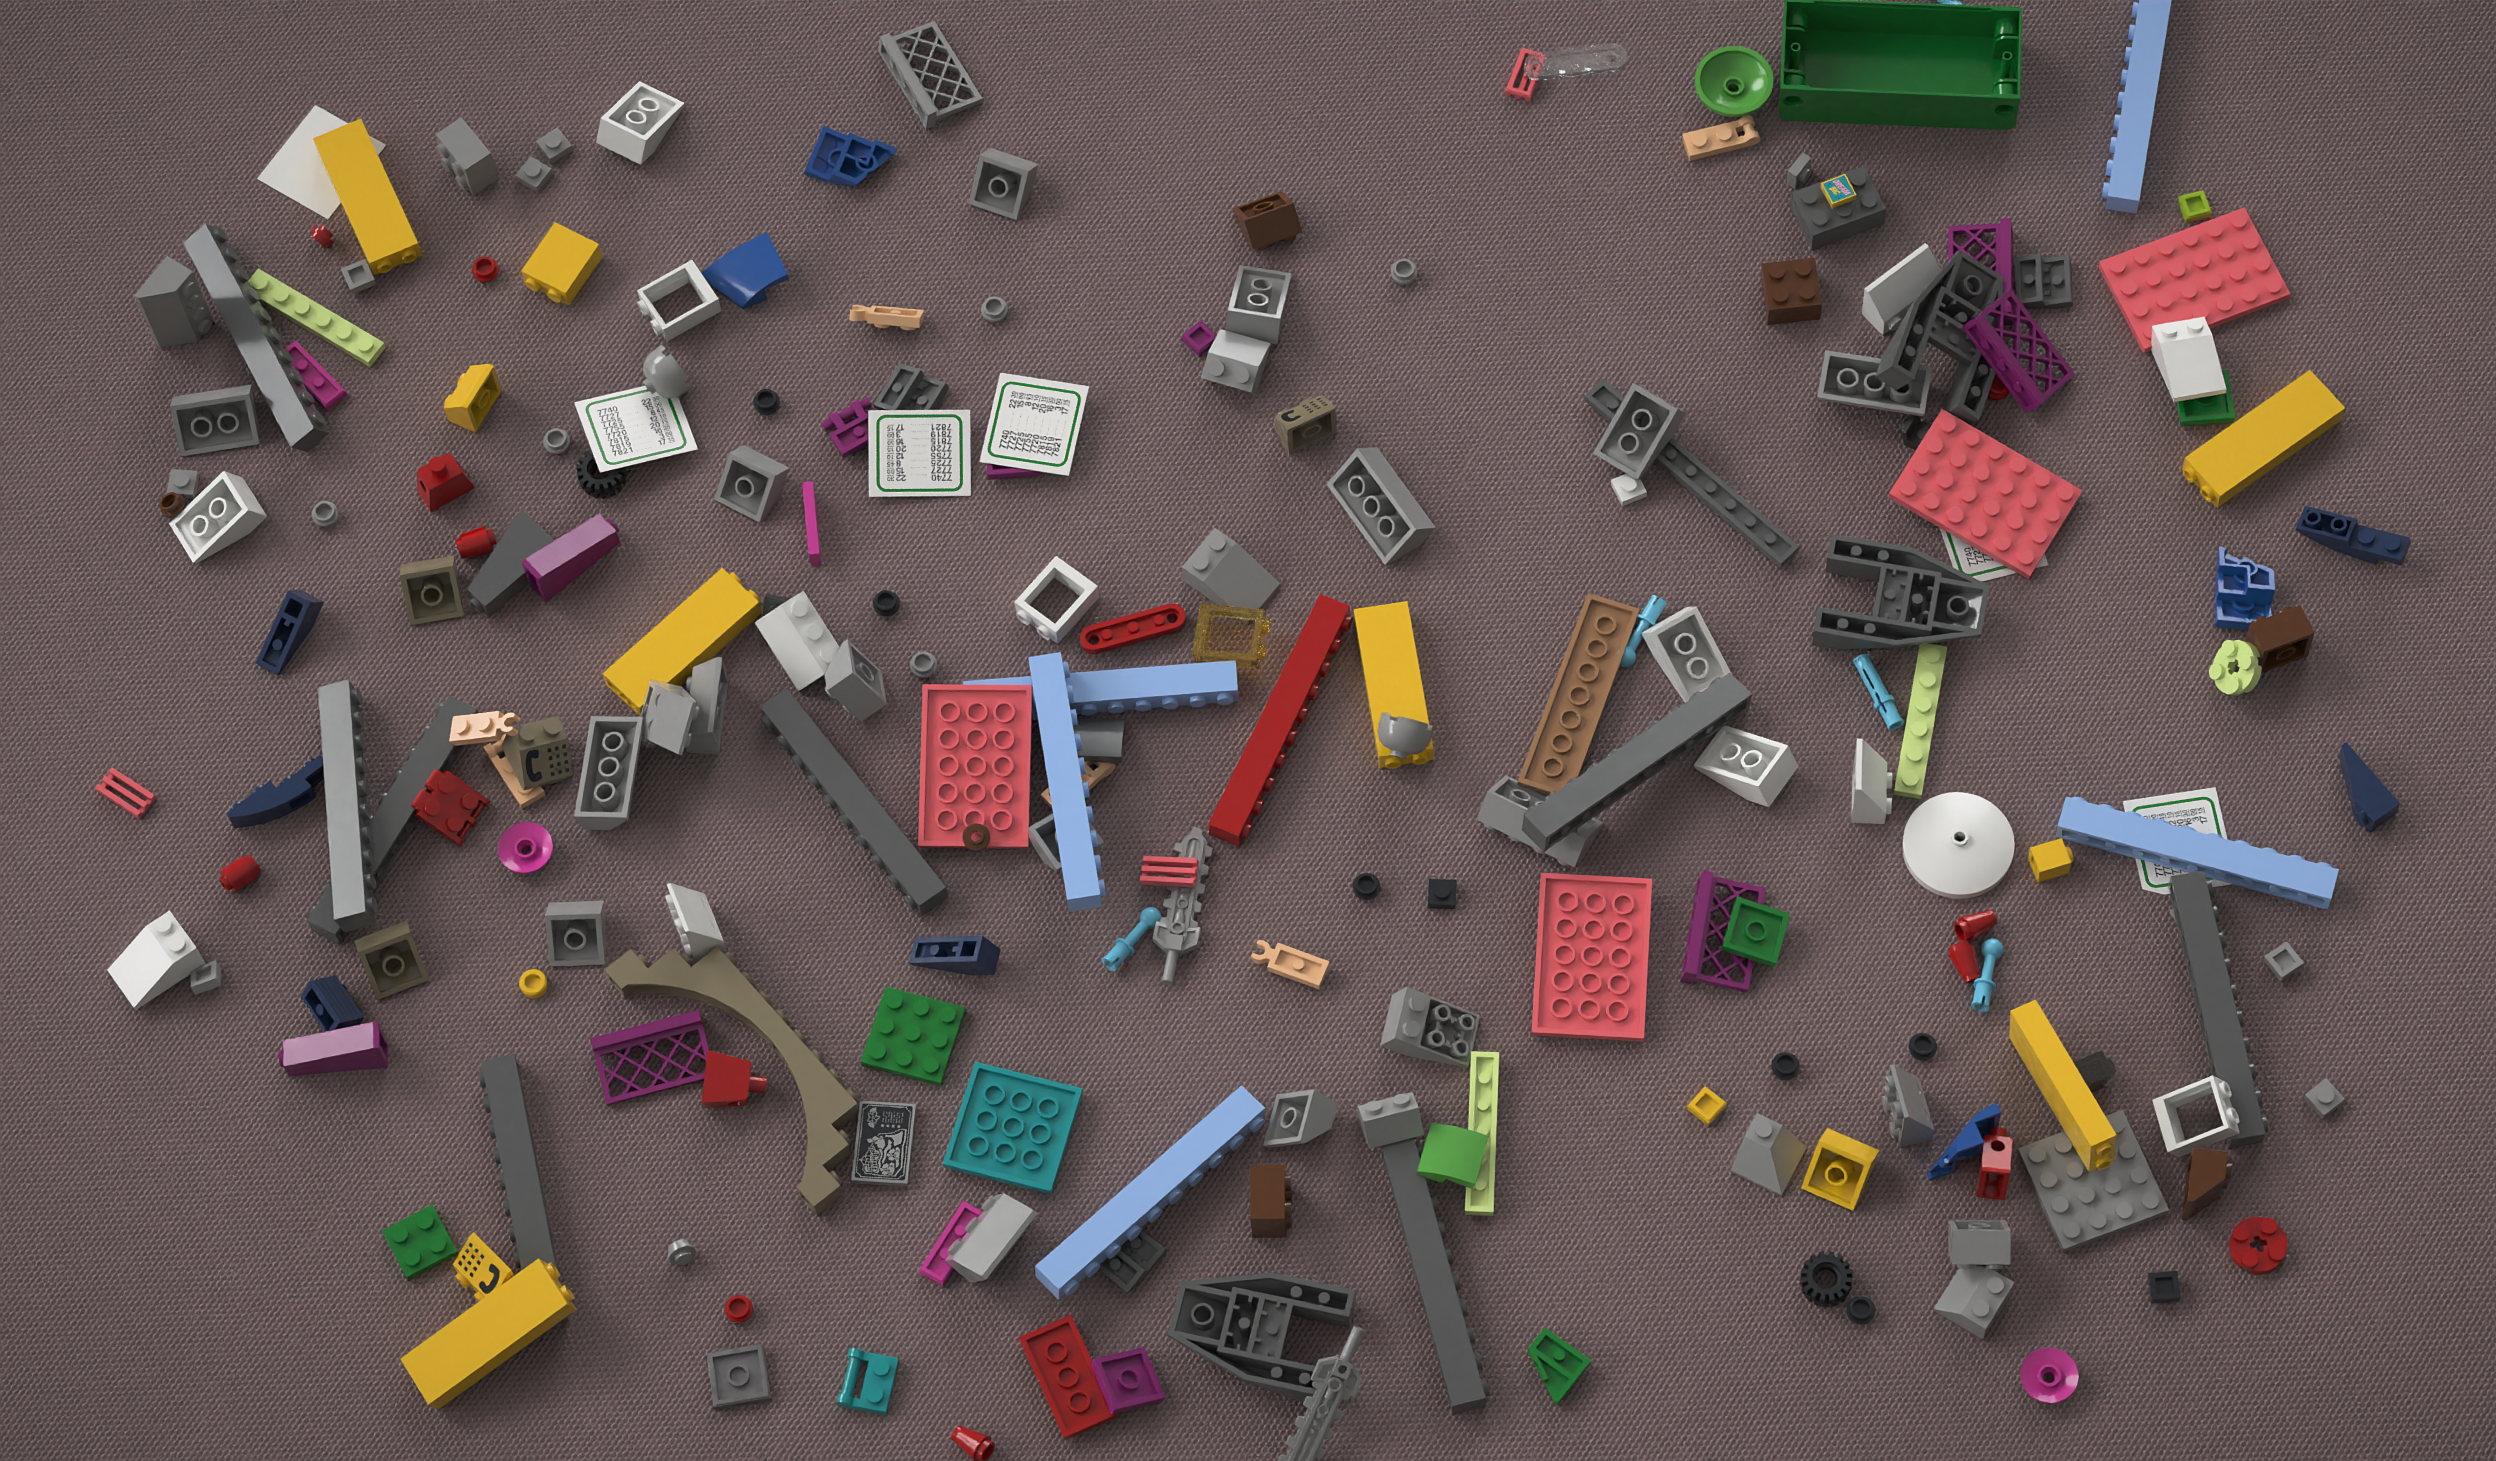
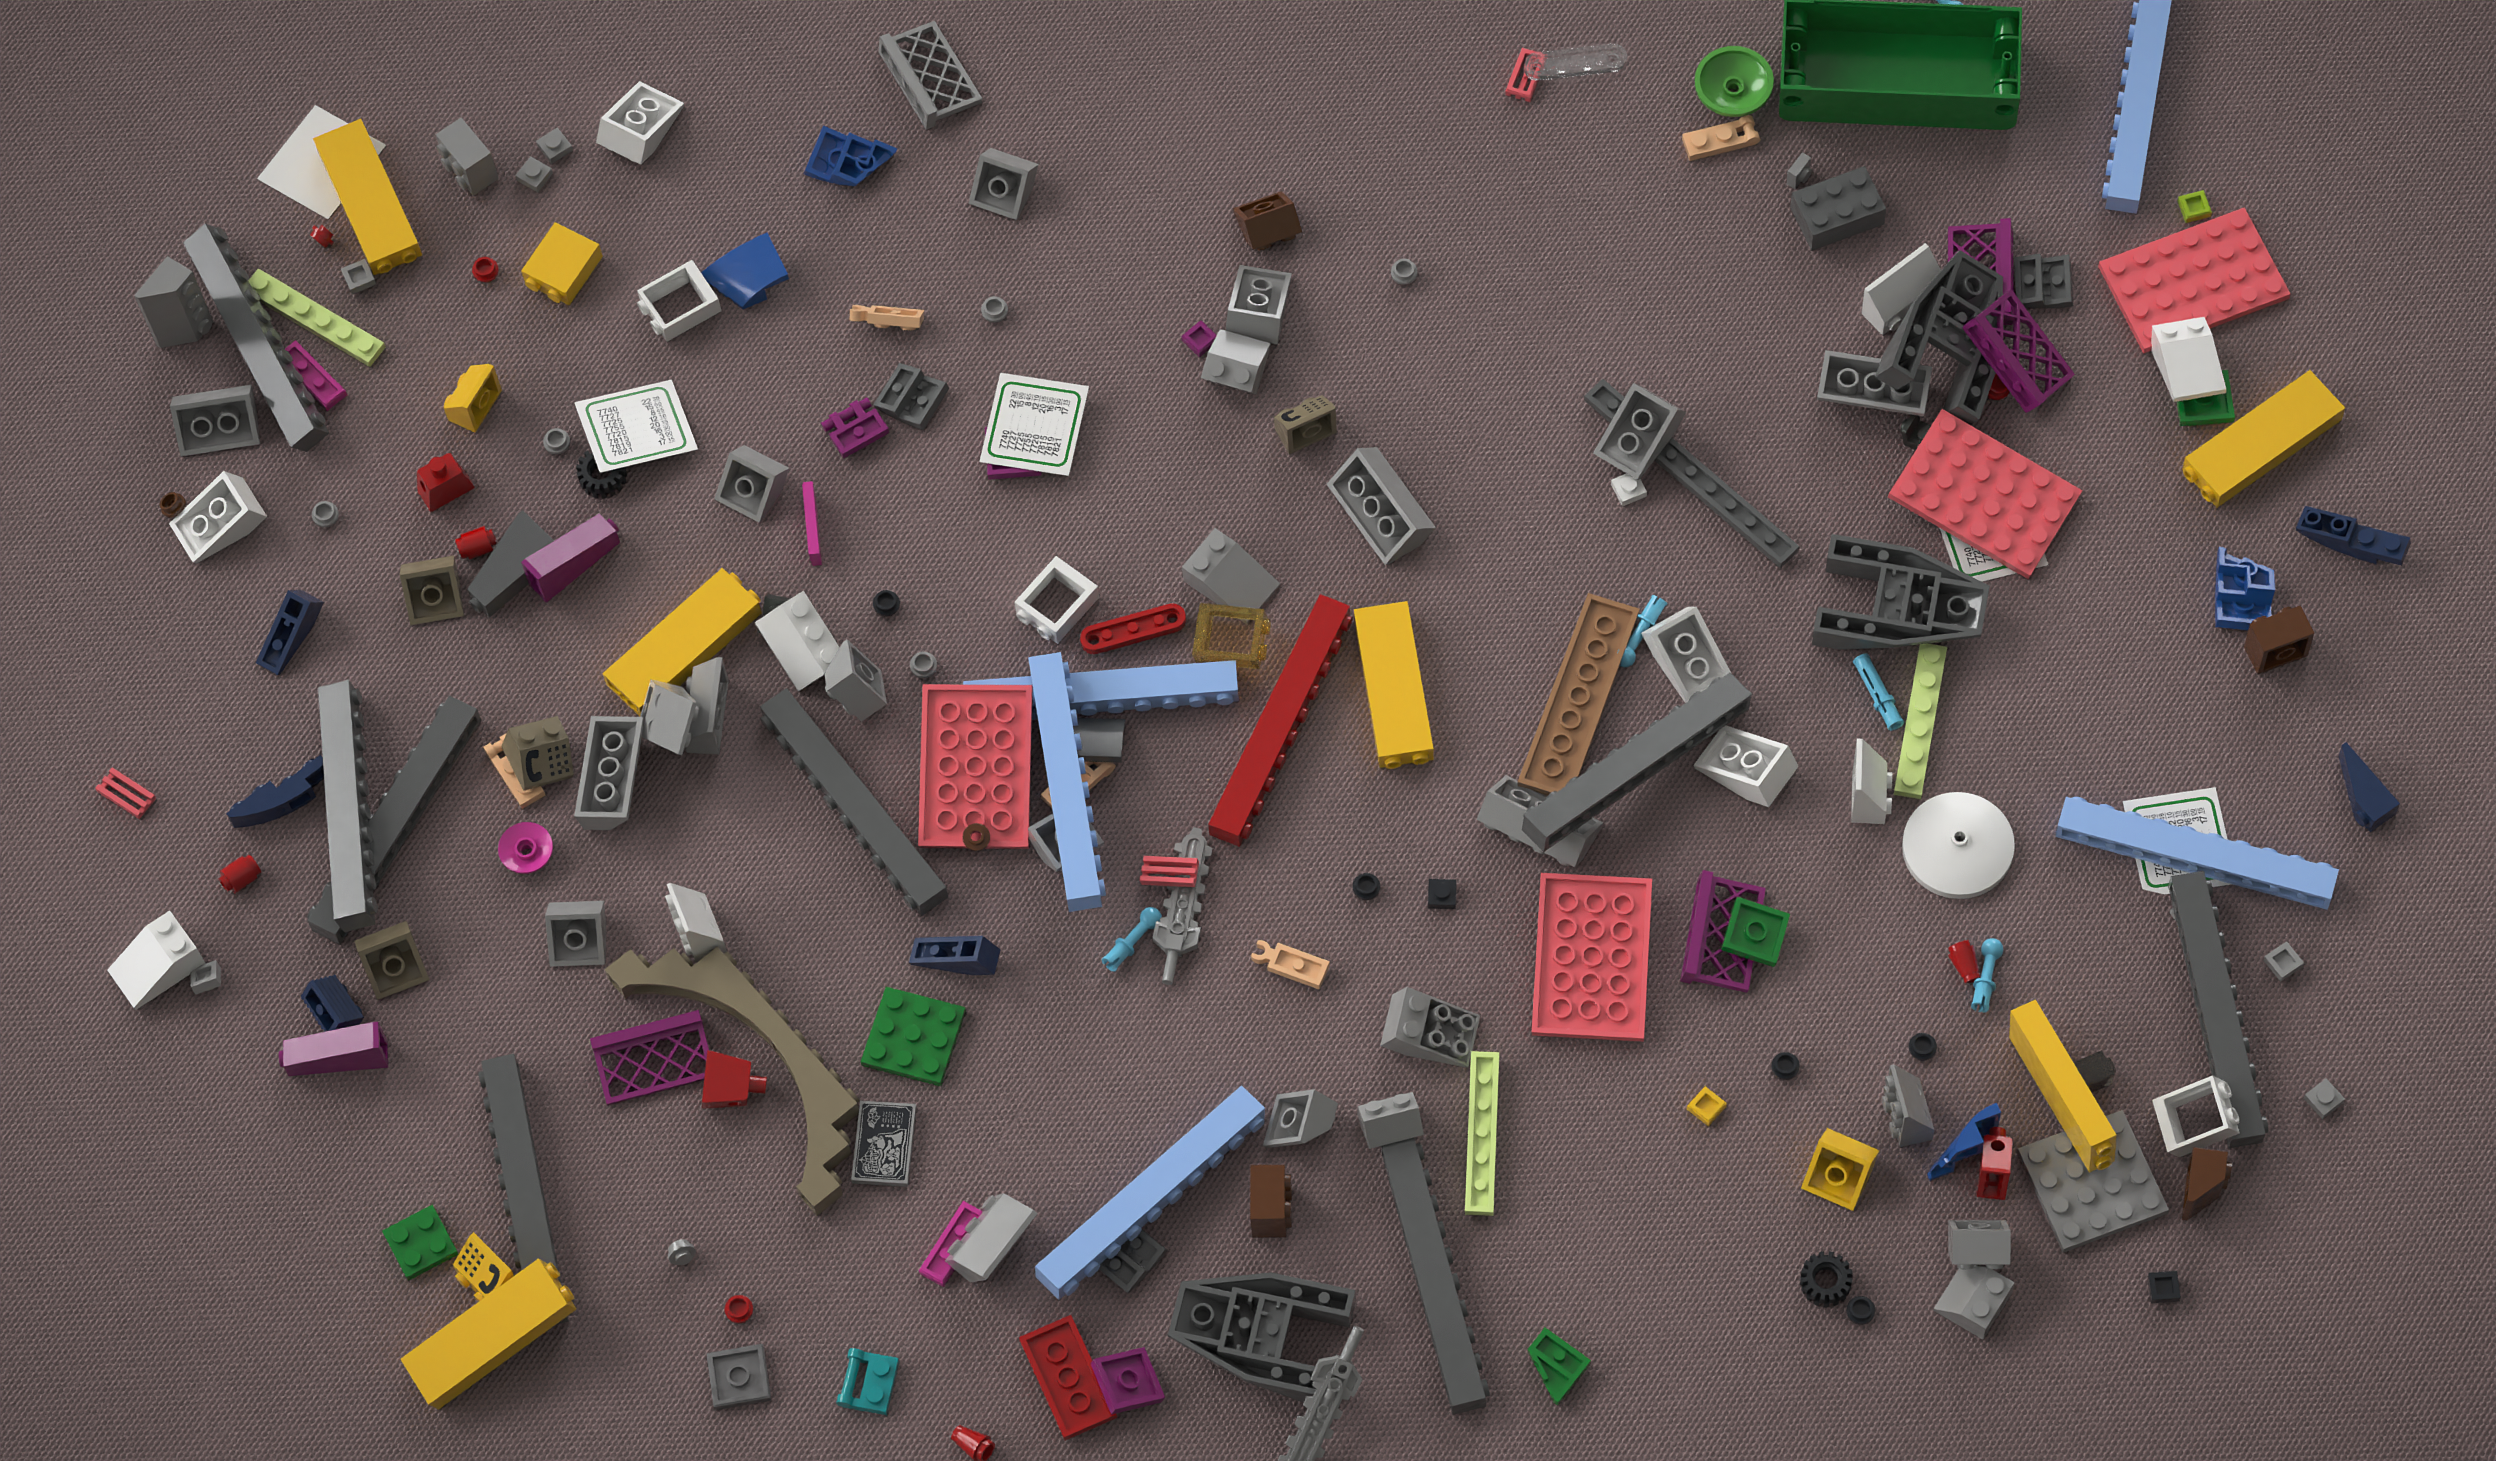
(183, 483): light grey plate -> none
(448, 805): red plate -> none
(482, 727): light nougat plate -> none
(533, 983): yellow tile -> none
(664, 375): light grey cylinder -> none
(766, 402): black plate -> none
(919, 453): white sticker -> none
(1013, 1128): teal plate -> none
(1403, 735): light grey cylinder -> none
(1452, 1154): bright green slope -> none
(1768, 1155): light grey slope -> none
(1791, 291): reddish brown brick -> none
(1838, 191): tile -> none
(1974, 925): red cone -> none
(2049, 1362): dark pink dish -> none
(2050, 860): yellow brick -> none
(2224, 663): yellowish green plate -> none
(2249, 1258): red plate -> none

